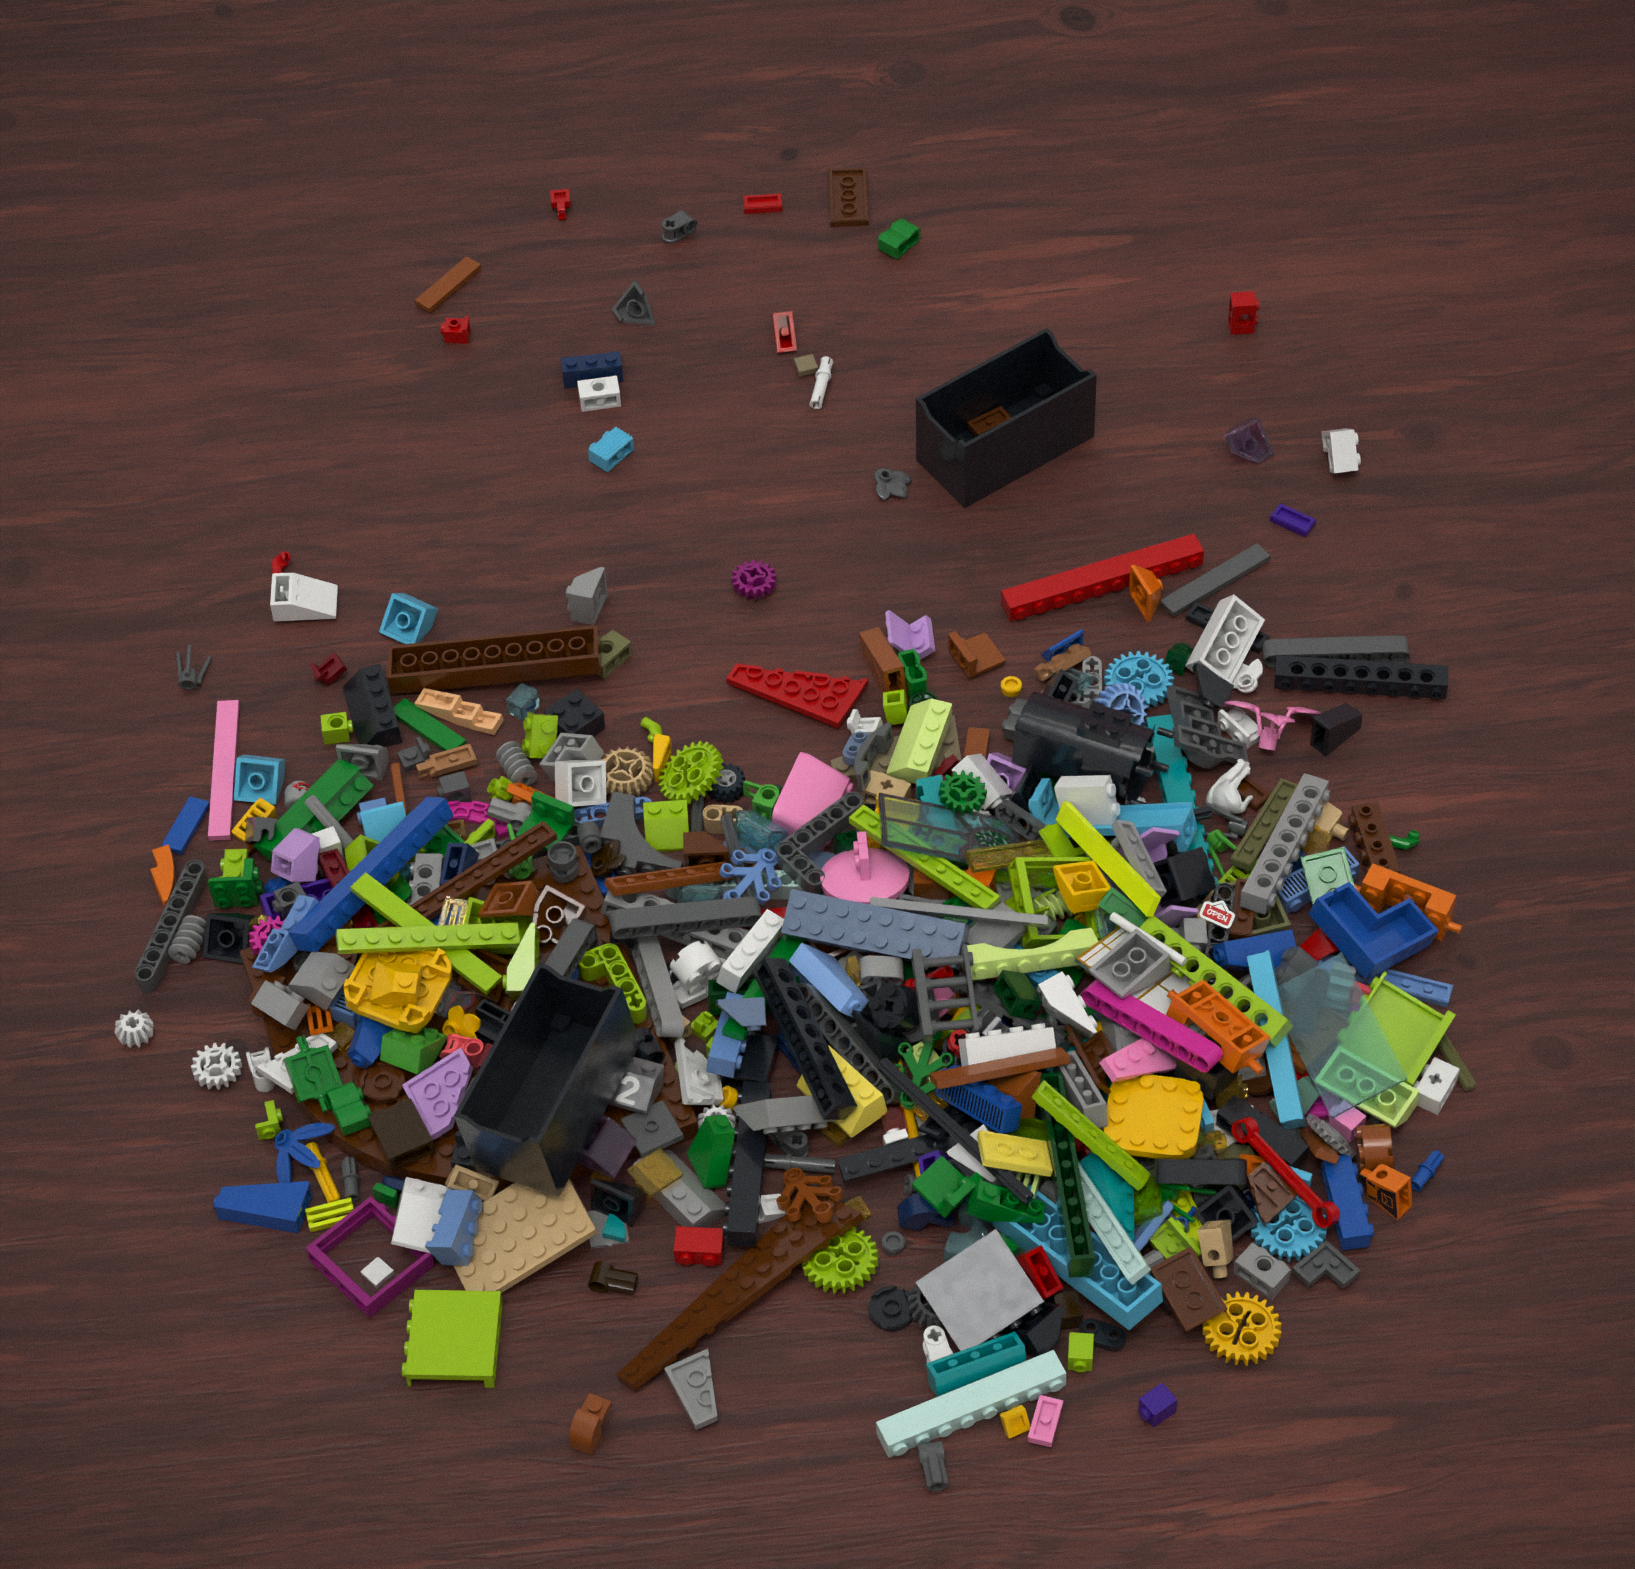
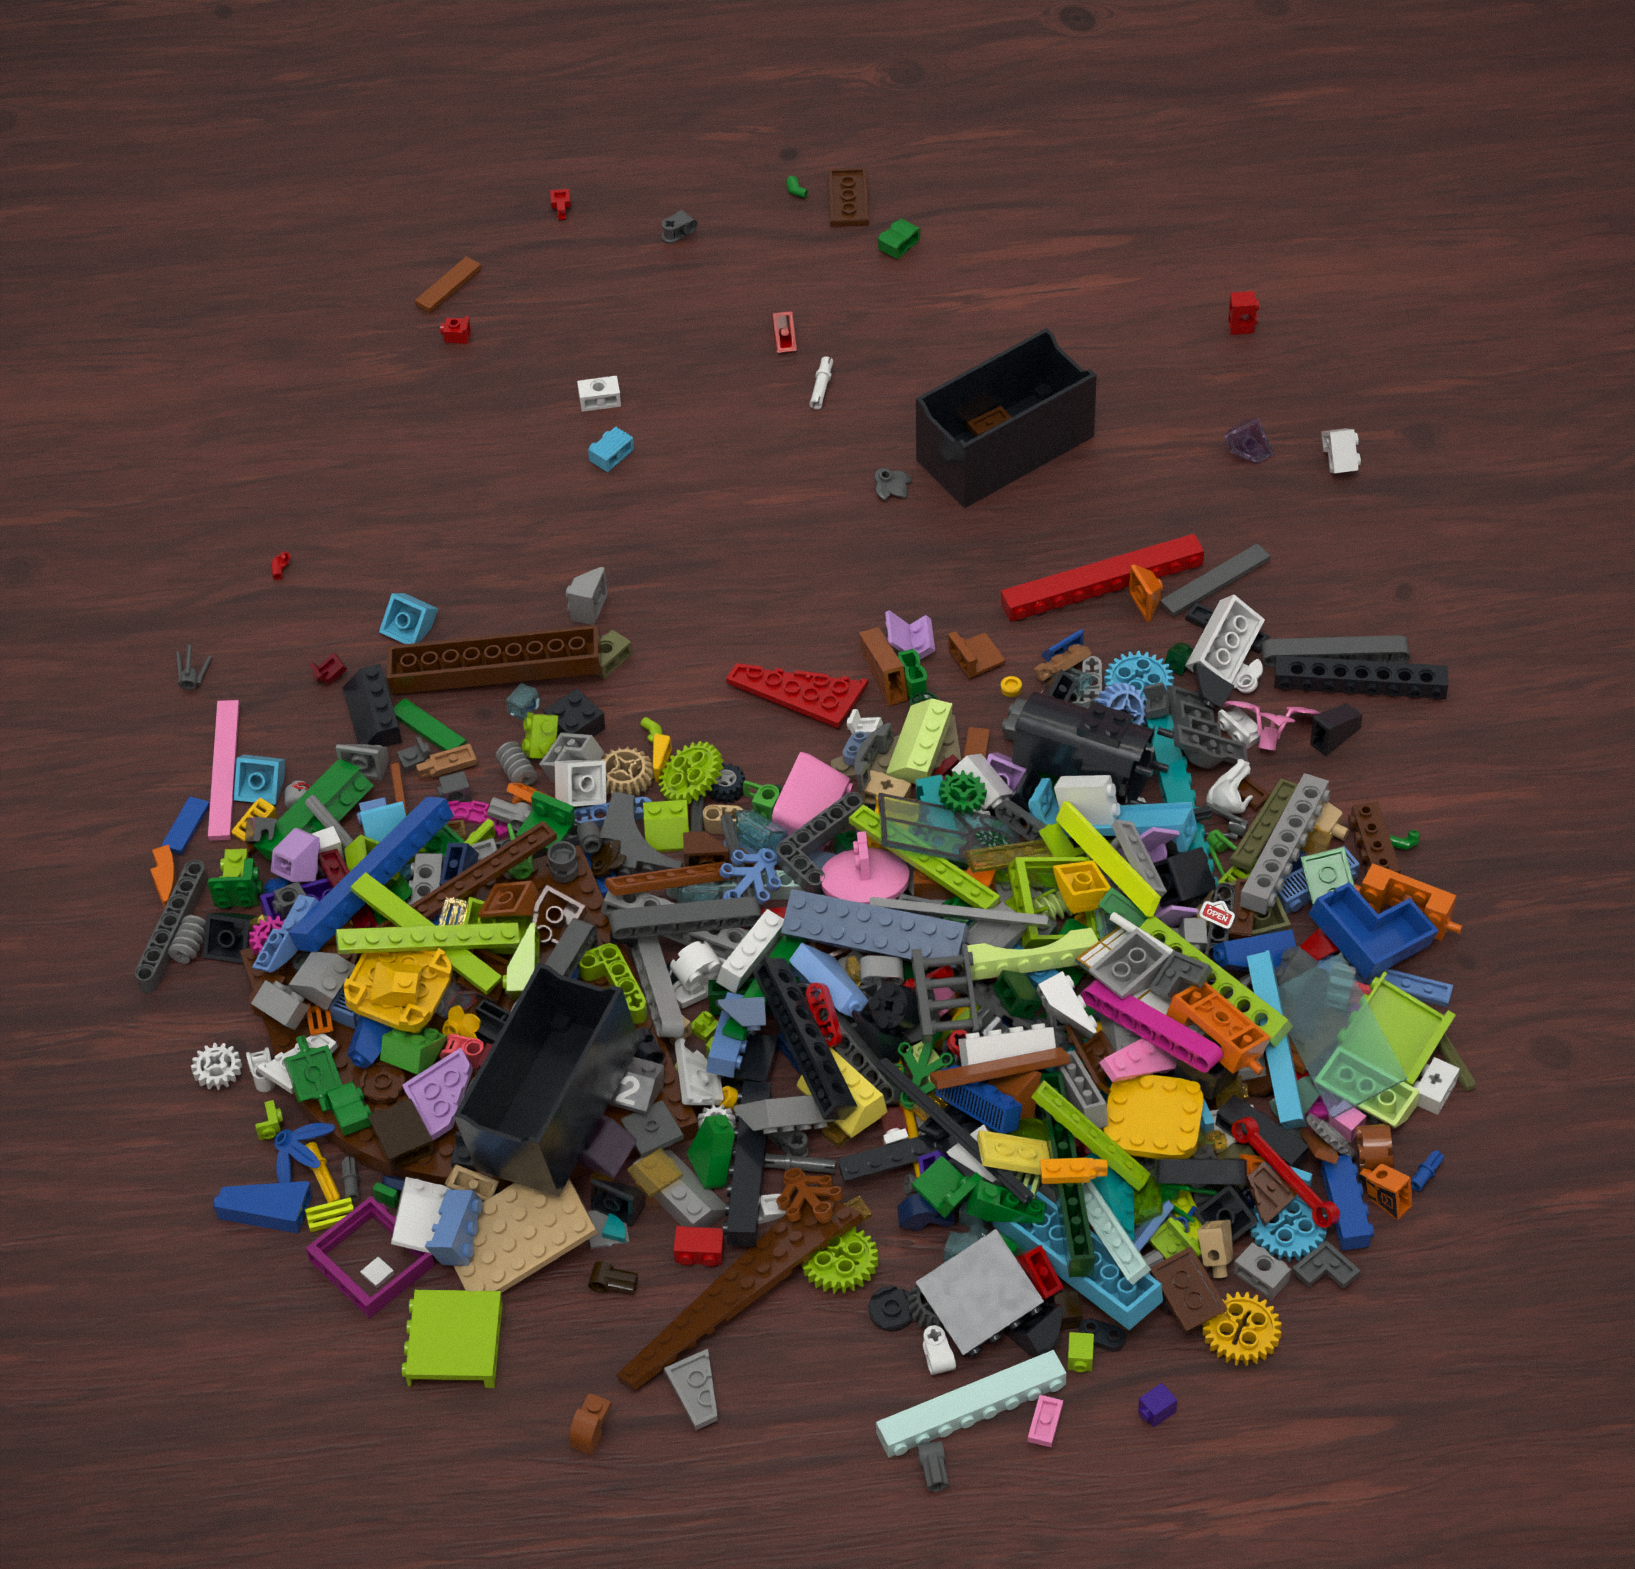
(134, 1028): white gear -> none
(302, 598): white slope -> none
(336, 728): lime brick -> none
(342, 1035): clear yellow tile -> none
(453, 709): light nougat slope -> none
(498, 787): lime gear -> none
(591, 367): dark blue slope -> none
(634, 306): dark grey slope -> none
(754, 579): magenta gear -> none
(762, 203): red tile -> none
(793, 187): none -> green arm
(805, 365): dark tan tile -> none
(824, 996): none -> red beam
(893, 1243): dark grey tile -> none
(895, 706): lime brick -> none
(975, 1363): teal brick -> none
(1015, 1421): yellow tile -> none
(1072, 1170): none -> light orange hinge
(1157, 700): none -> dark grey bracket
(1178, 969): none -> dark grey plate
(1292, 520): dark purple tile -> none

